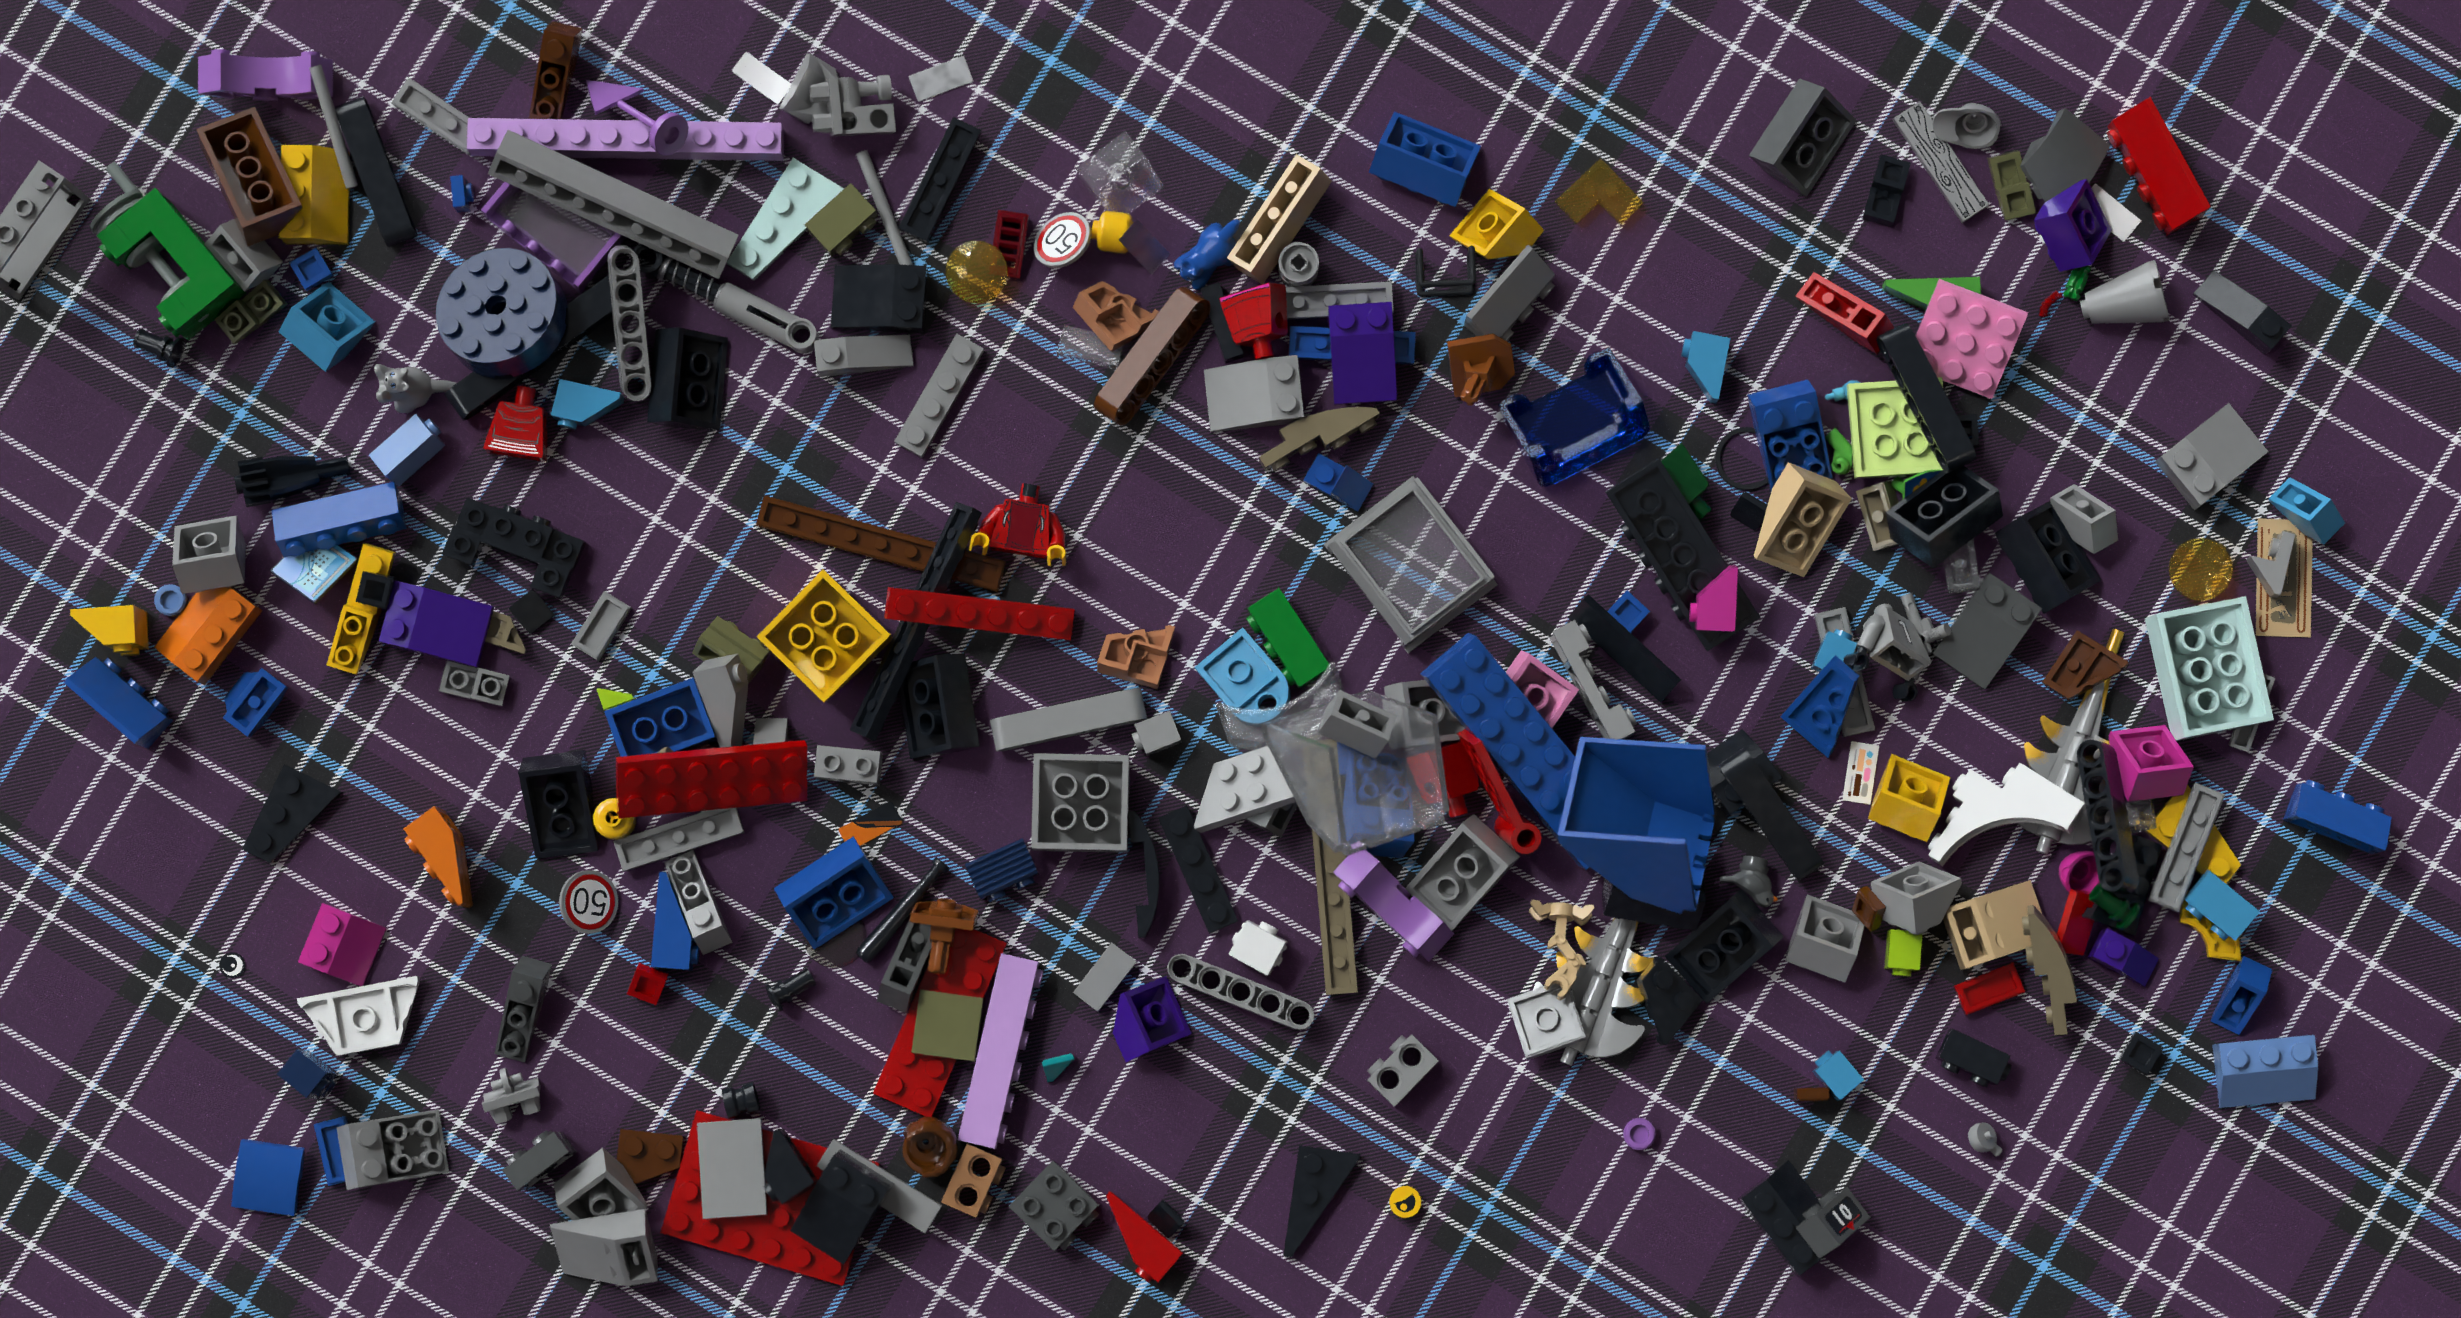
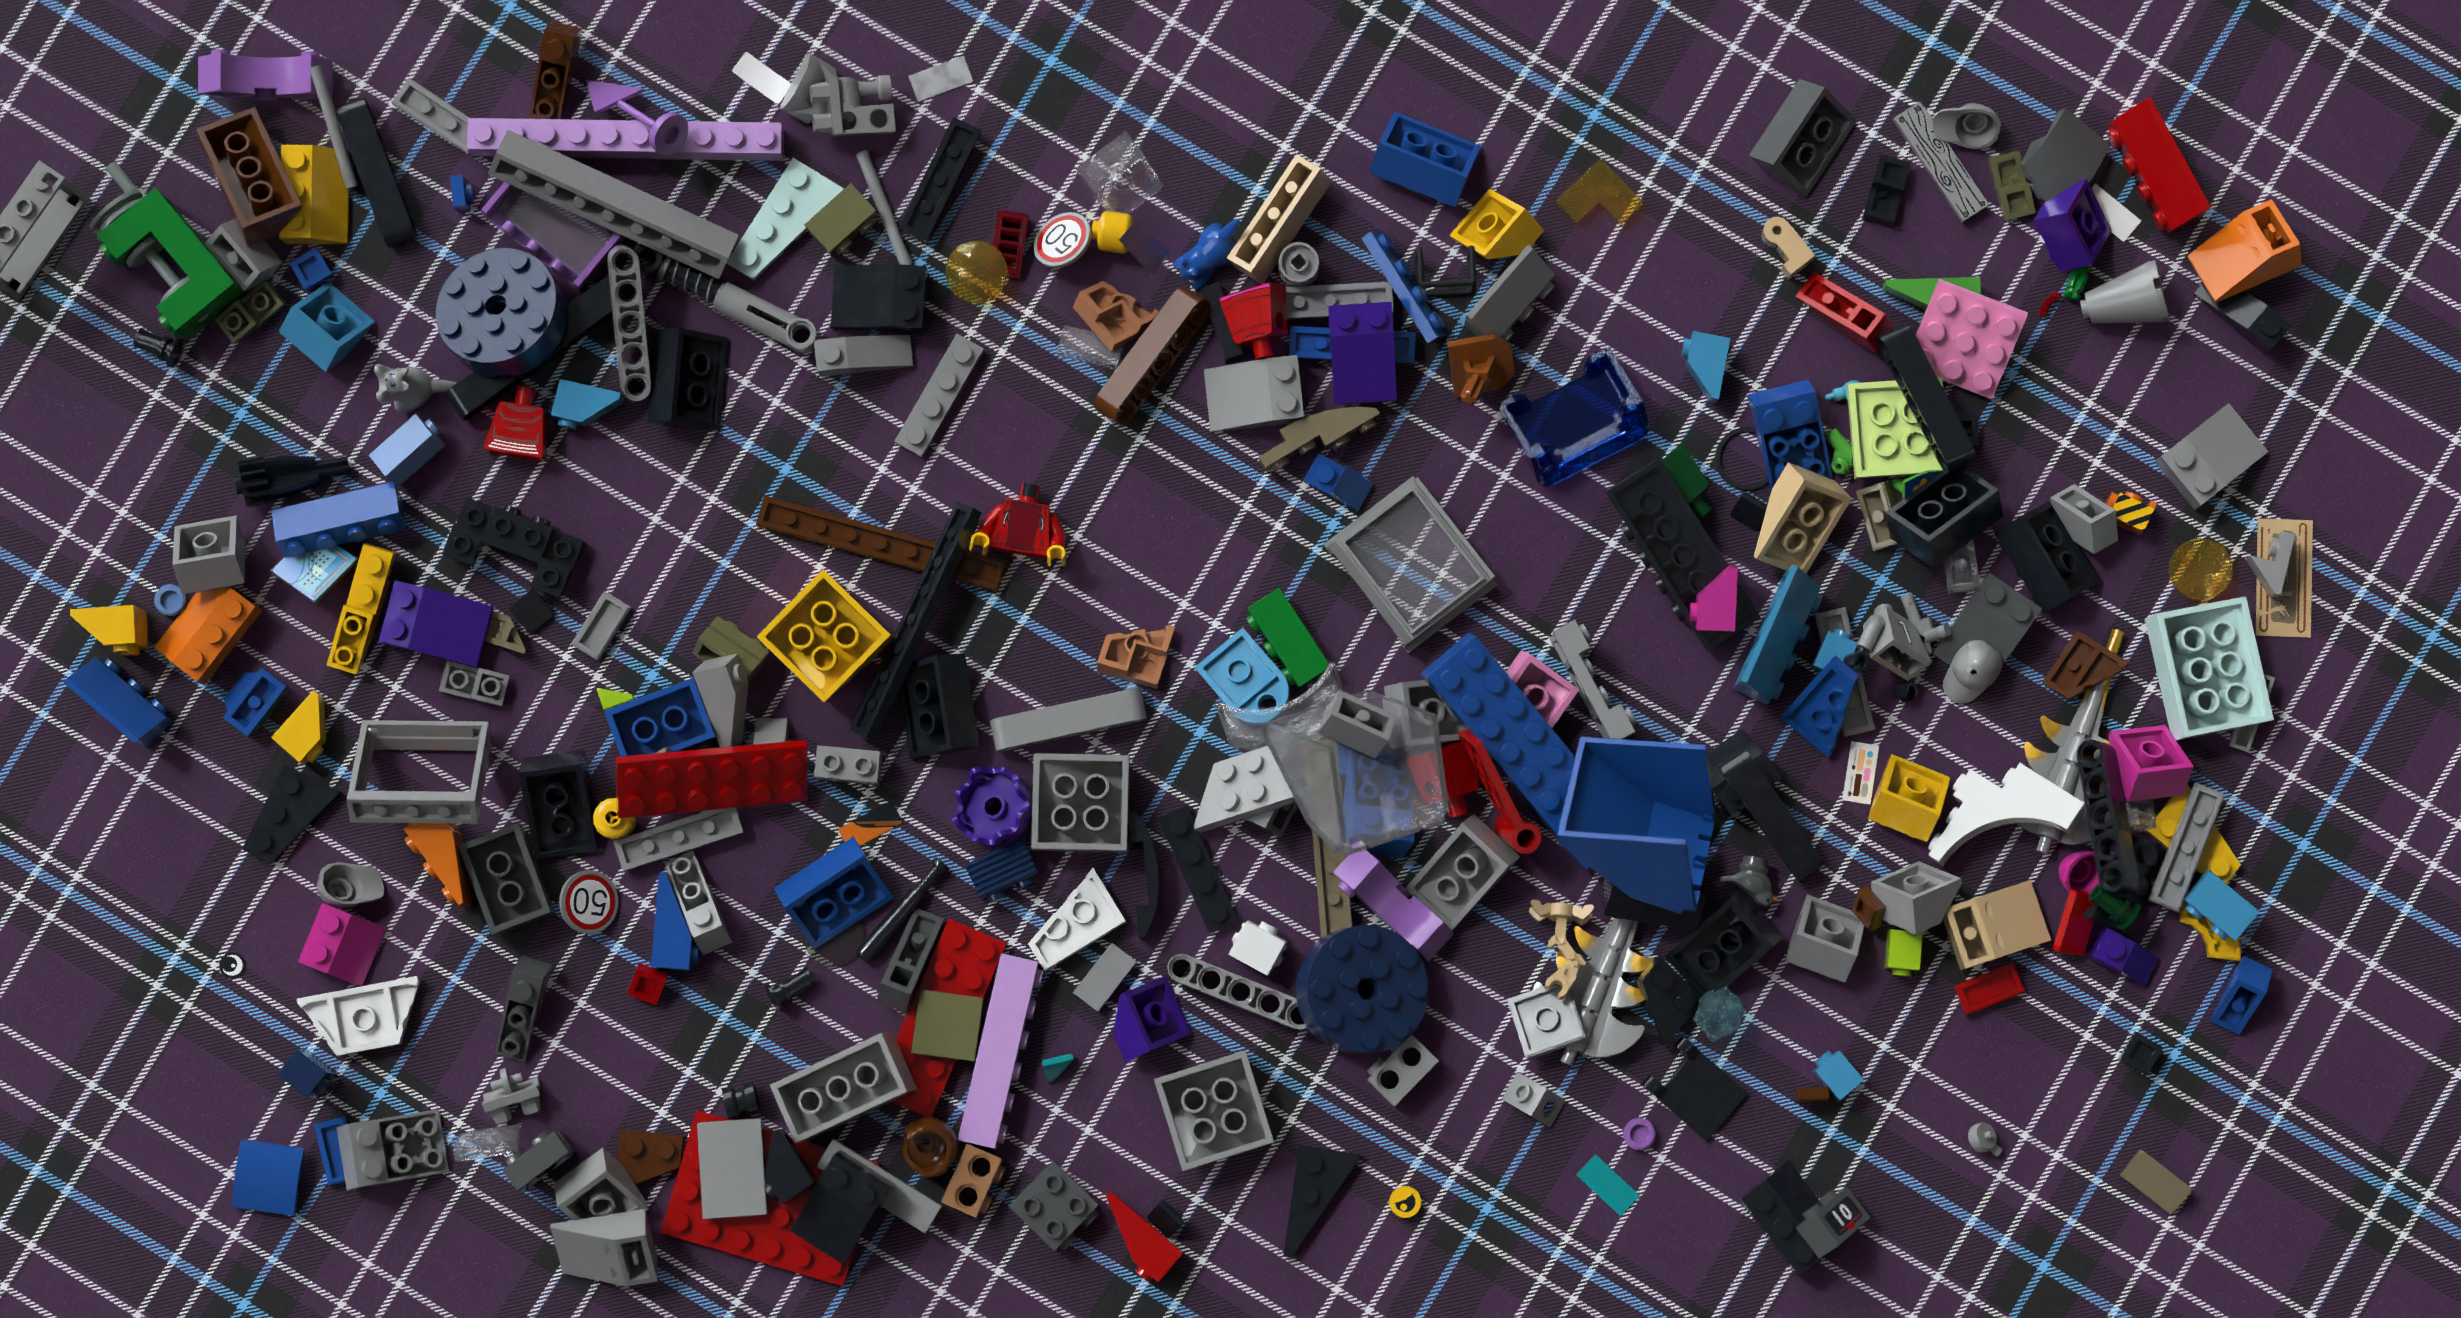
(304, 730): none -> yellow slope
(351, 883): none -> light grey cap
(375, 589): black slope -> none
(418, 805): none -> light grey window
(488, 1142): none -> clear tile
(507, 879): none -> dark grey brick
(843, 1087): none -> light grey brick
(944, 918): dark orange piece -> none
(976, 798): none -> dark purple plate
(979, 613): red plate -> none
(1079, 922): none -> white wing
(1156, 734): light grey brick -> none
(1213, 1110): none -> light grey slope
(1393, 993): none -> dark blue brick
(1398, 276): none -> blue plate
(1532, 1098): none -> light grey bracket
(1608, 1185): none -> teal sticker
(1625, 648): black tile -> none
(1628, 611): blue plate -> none
(1697, 1091): none -> black flag
(1719, 1013): none -> clear light blue brick
(1778, 635): none -> dark azure slope
(1789, 245): none -> tan leg
(1960, 682): none -> light grey cap
(1973, 1057): black brick -> none
(2050, 959): dark tan slope -> none
(2130, 511): none -> brick
(2156, 1182): none -> dark tan slope
(2247, 252): none -> orange slope
(2266, 1071): medium blue slope -> none
(2307, 510): dark azure slope -> none
(2339, 817): blue slope -> none

